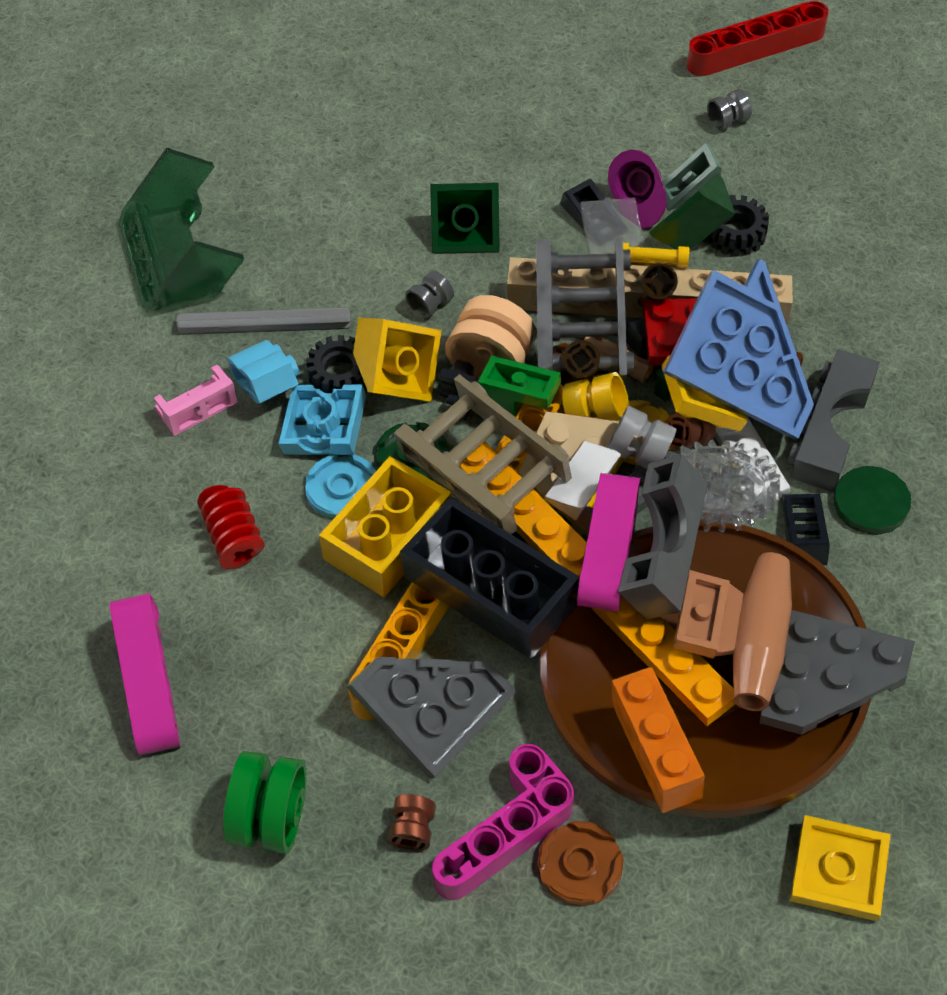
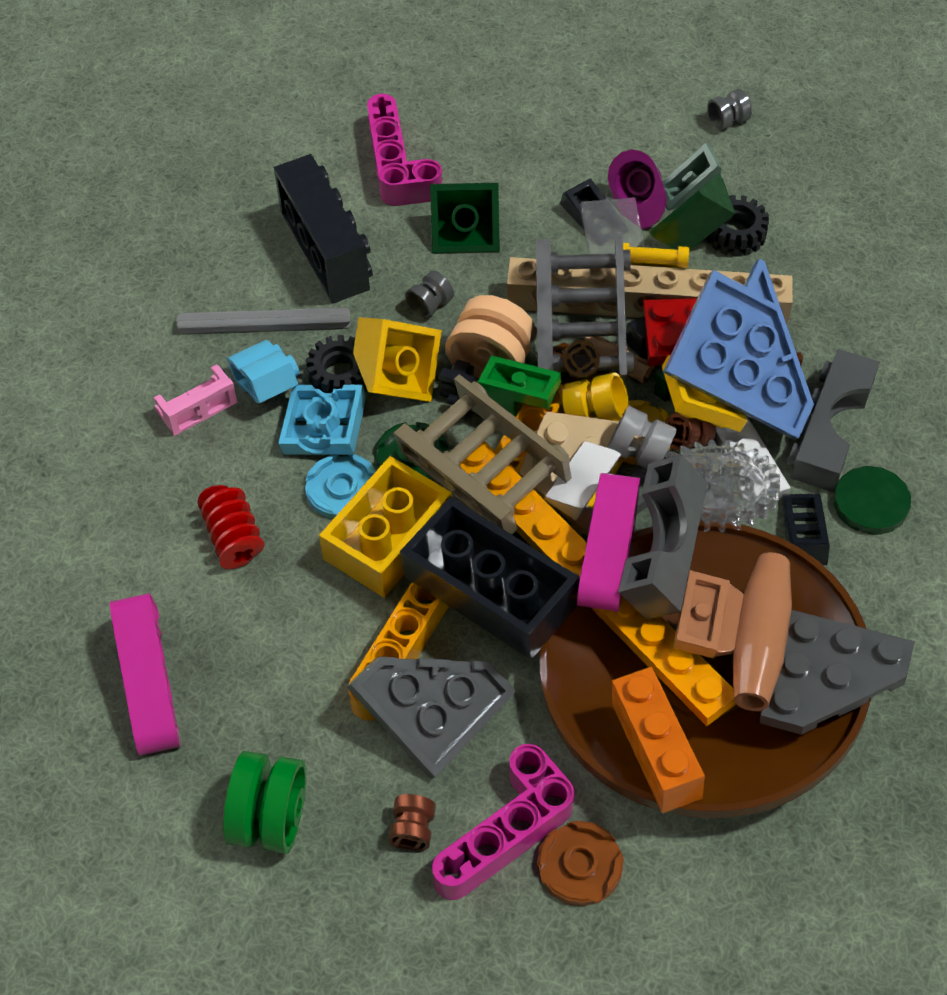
(158, 240): clear green windscreen -> none
(323, 228): none -> black brick
(398, 179): none -> dark pink beam
(659, 281): dark brown wheel -> none
(757, 38): red beam -> none
(840, 868): yellow plate -> none

